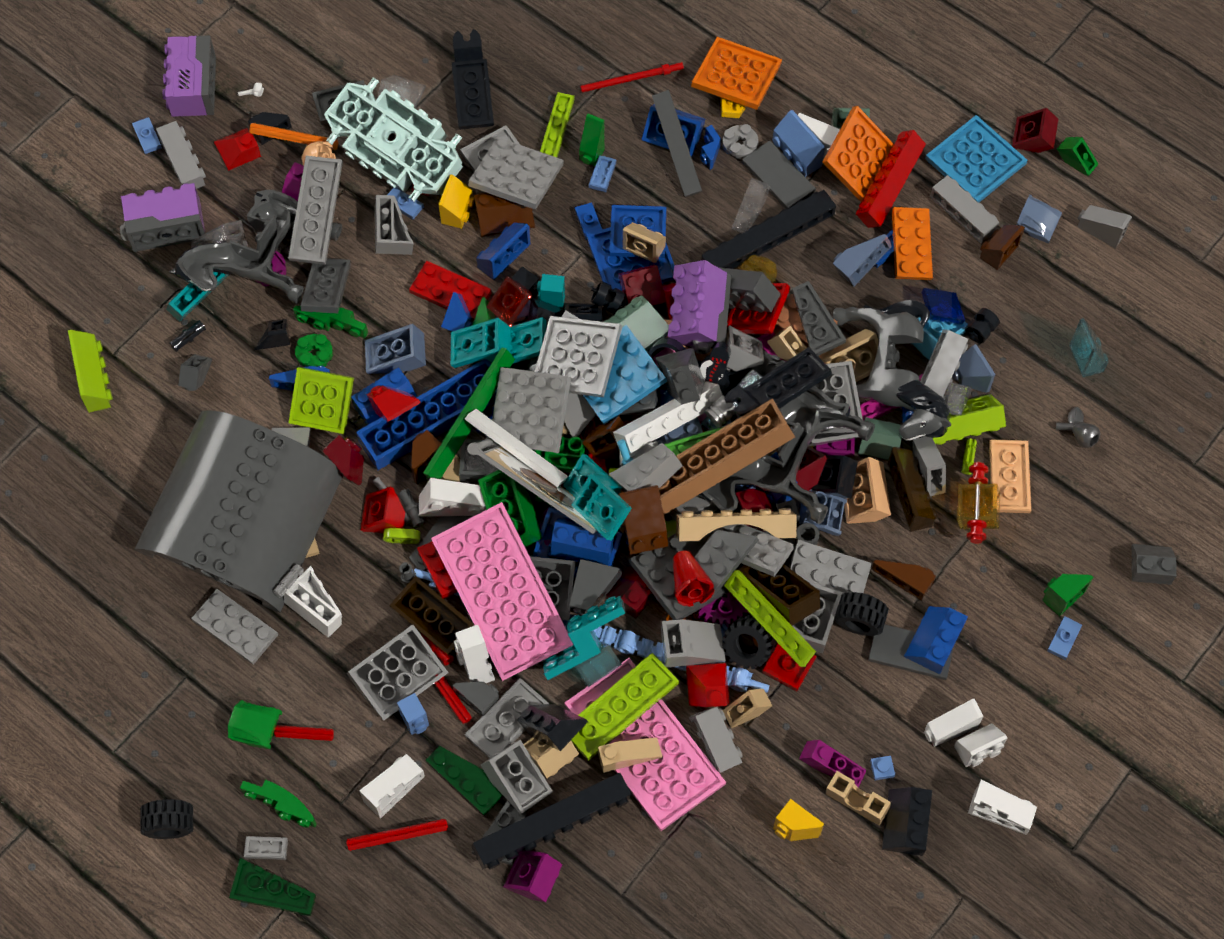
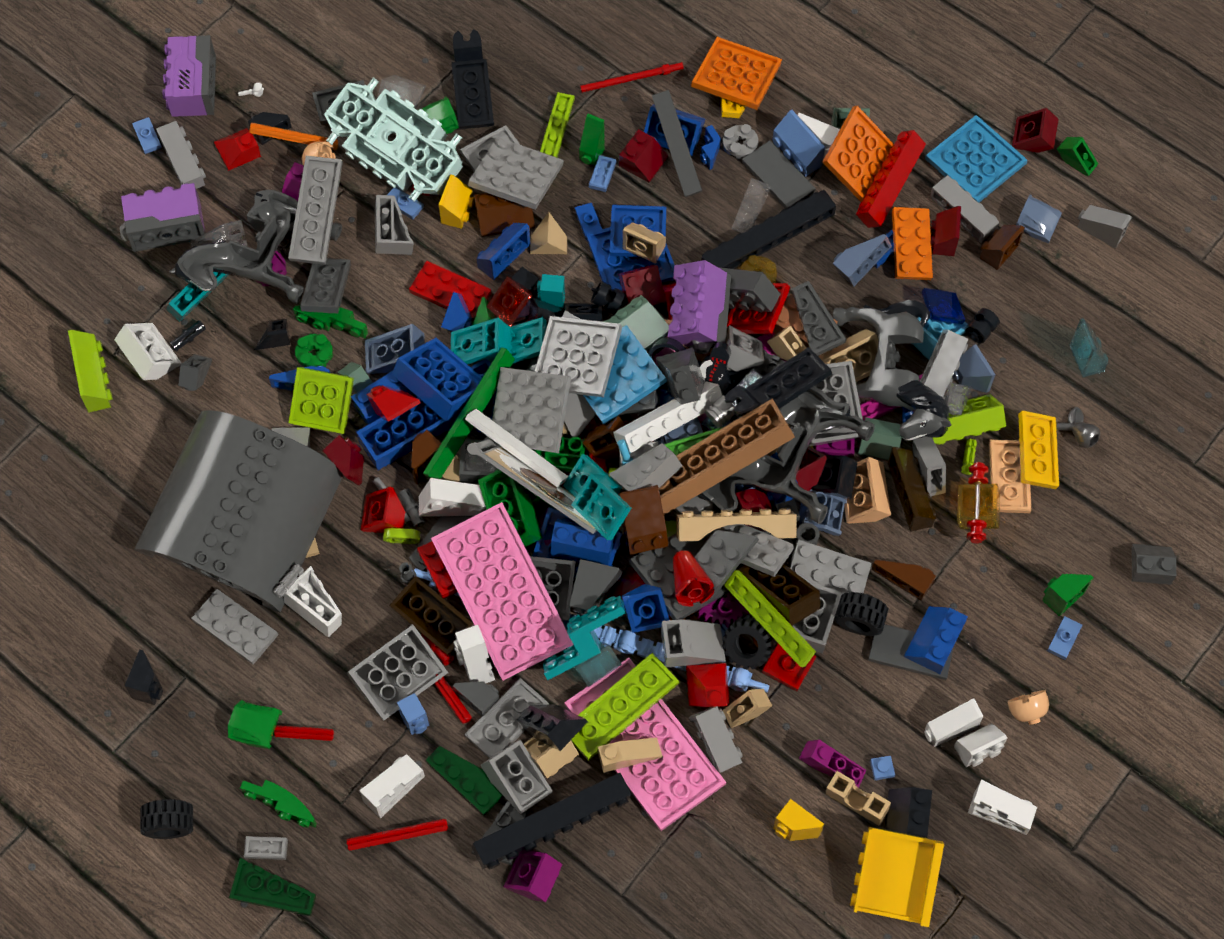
(142, 681): none -> black slope
(147, 350): none -> white slope
(361, 379): none -> sand green slope
(437, 378): none -> blue slope
(443, 113): none -> green slope
(548, 238): none -> tan slope
(642, 156): none -> dark red slope
(645, 608): none -> blue slope
(897, 875): none -> yellow panel
(946, 231): none -> dark red slope
(1029, 707): none -> light nougat cylinder
(1038, 450): none -> yellow plate

